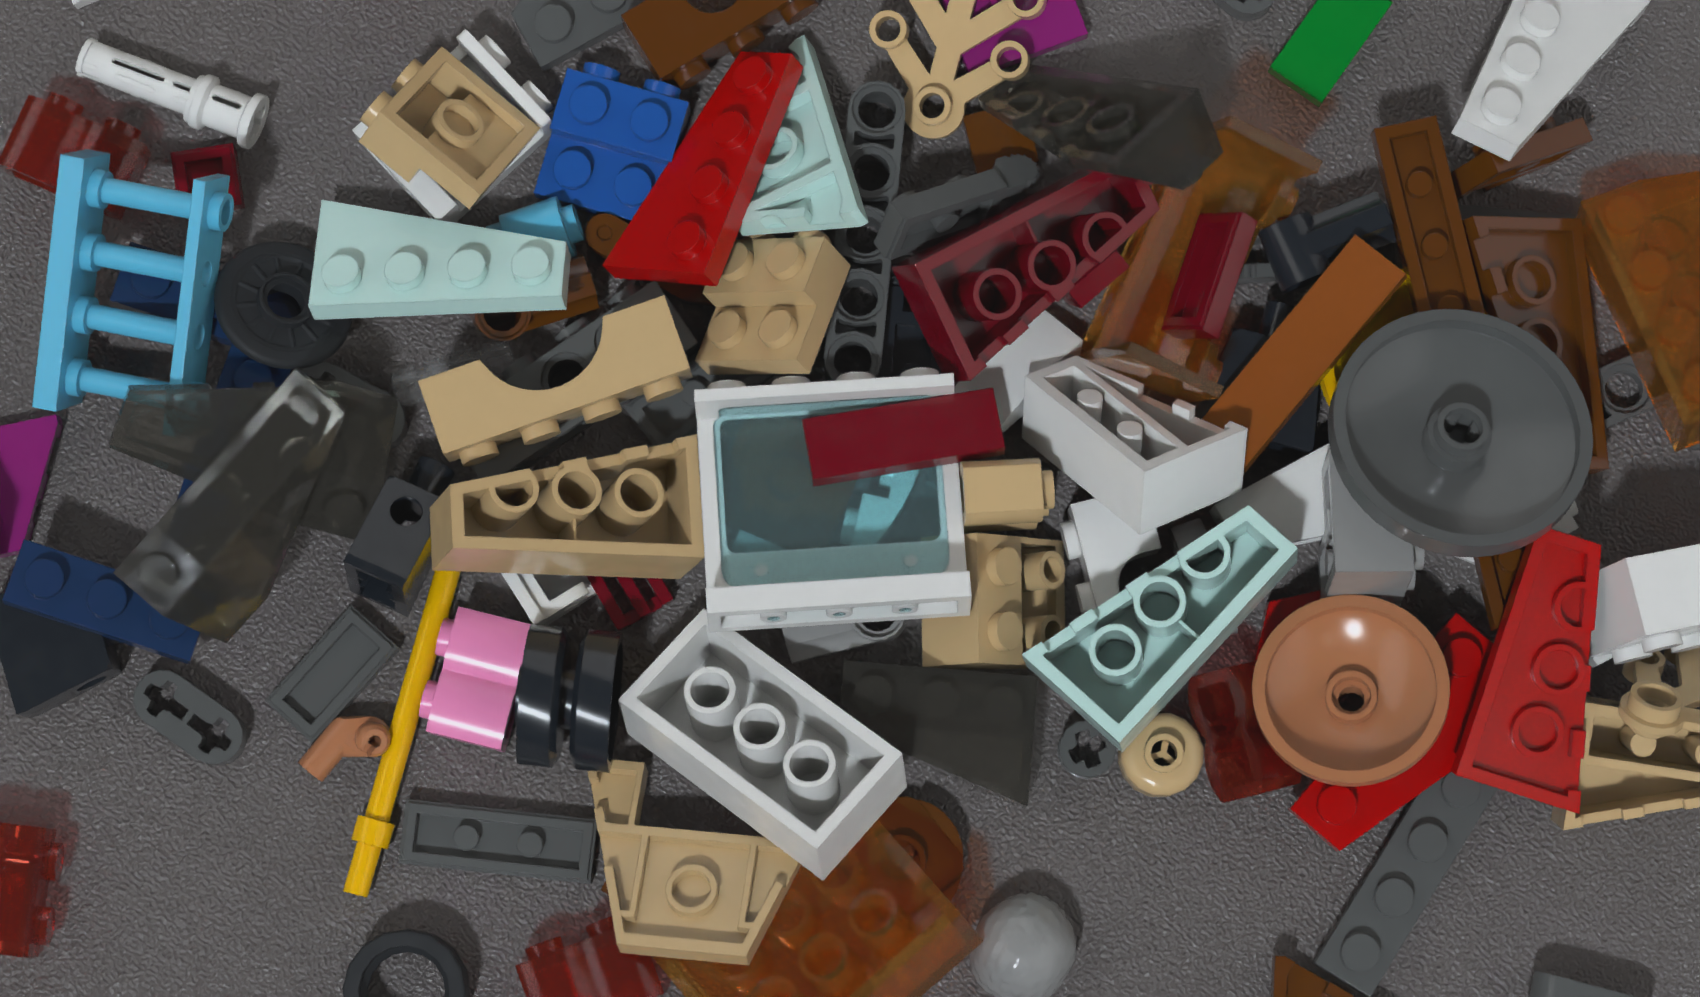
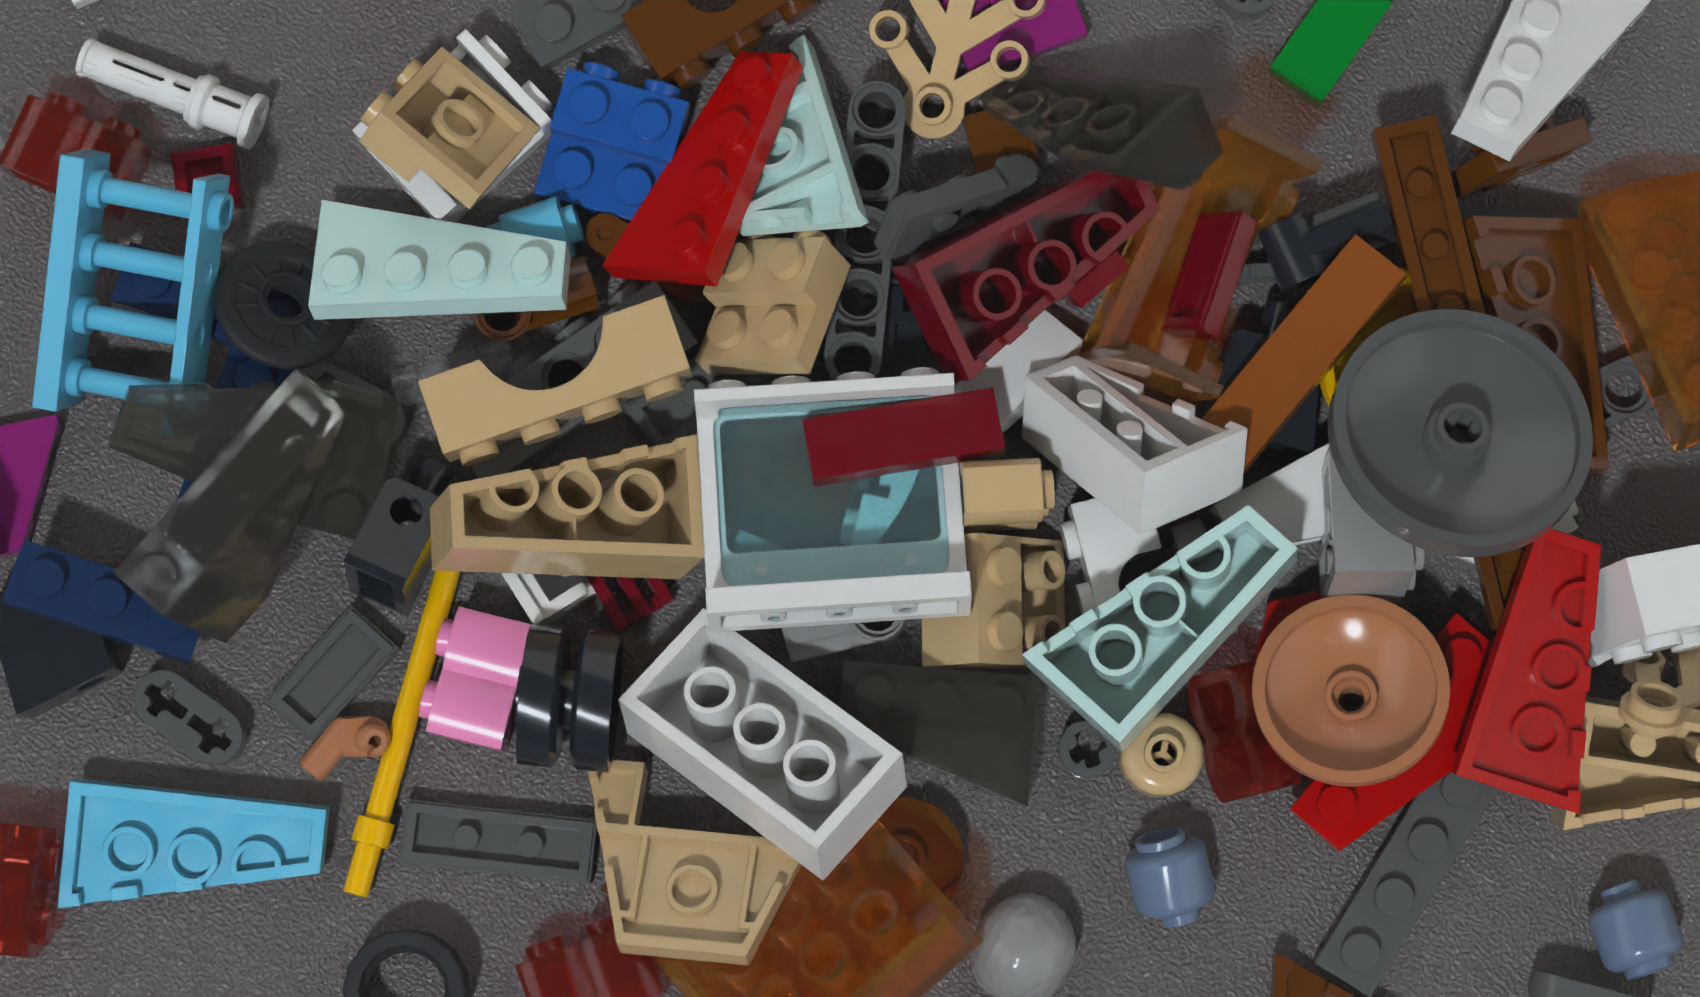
(164, 840): none -> medium azure wing
(1170, 876): none -> sand blue head
(1635, 930): none -> sand blue head

